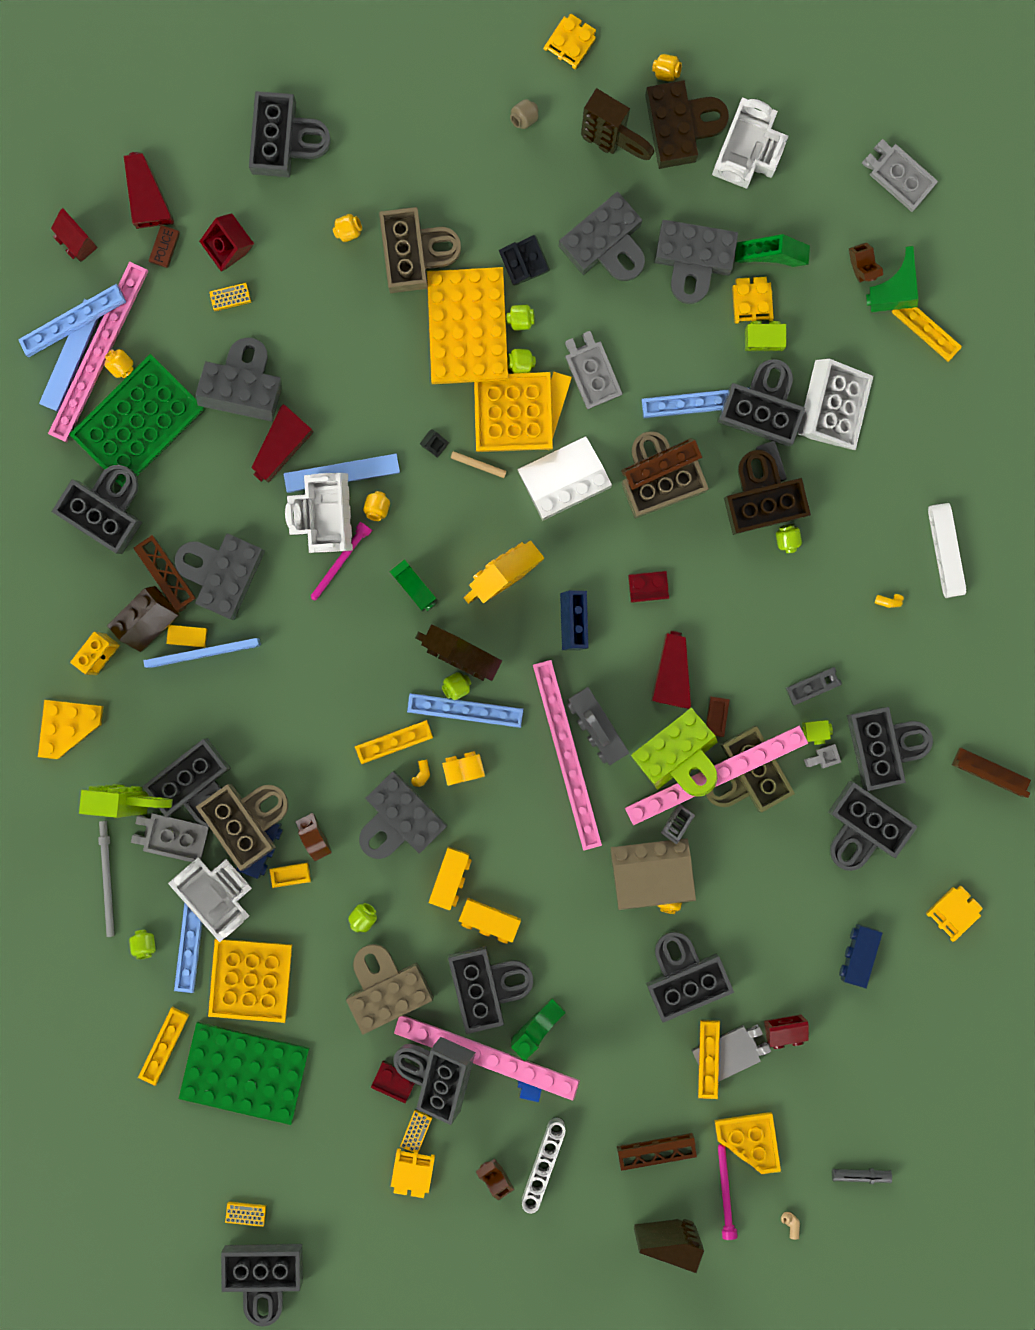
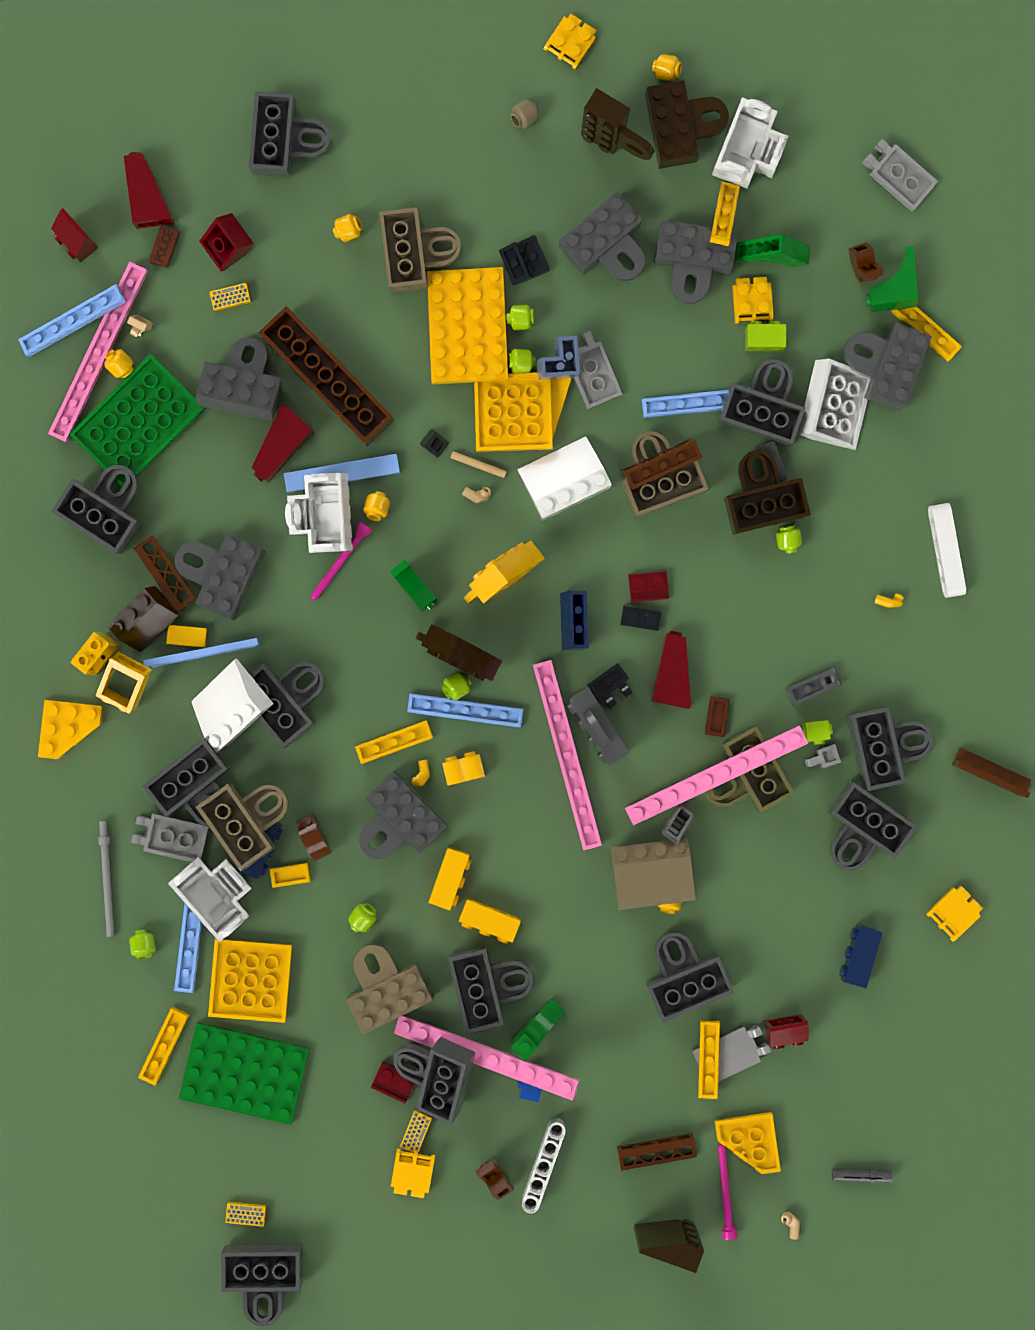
(66, 366): light blue tile -> none
(119, 801): lime brick -> none
(131, 668): none -> yellow window
(139, 325): none -> tan tile
(229, 705): none -> white slope
(286, 716): none -> dark grey brick
(326, 376): none -> reddish brown brick
(478, 496): none -> tan arm
(565, 362): none -> sand blue brick
(609, 681): none -> black plate
(640, 618): none -> black plate
(678, 752): lime brick -> none
(725, 213): none -> yellow tile
(891, 365): none -> dark grey brick

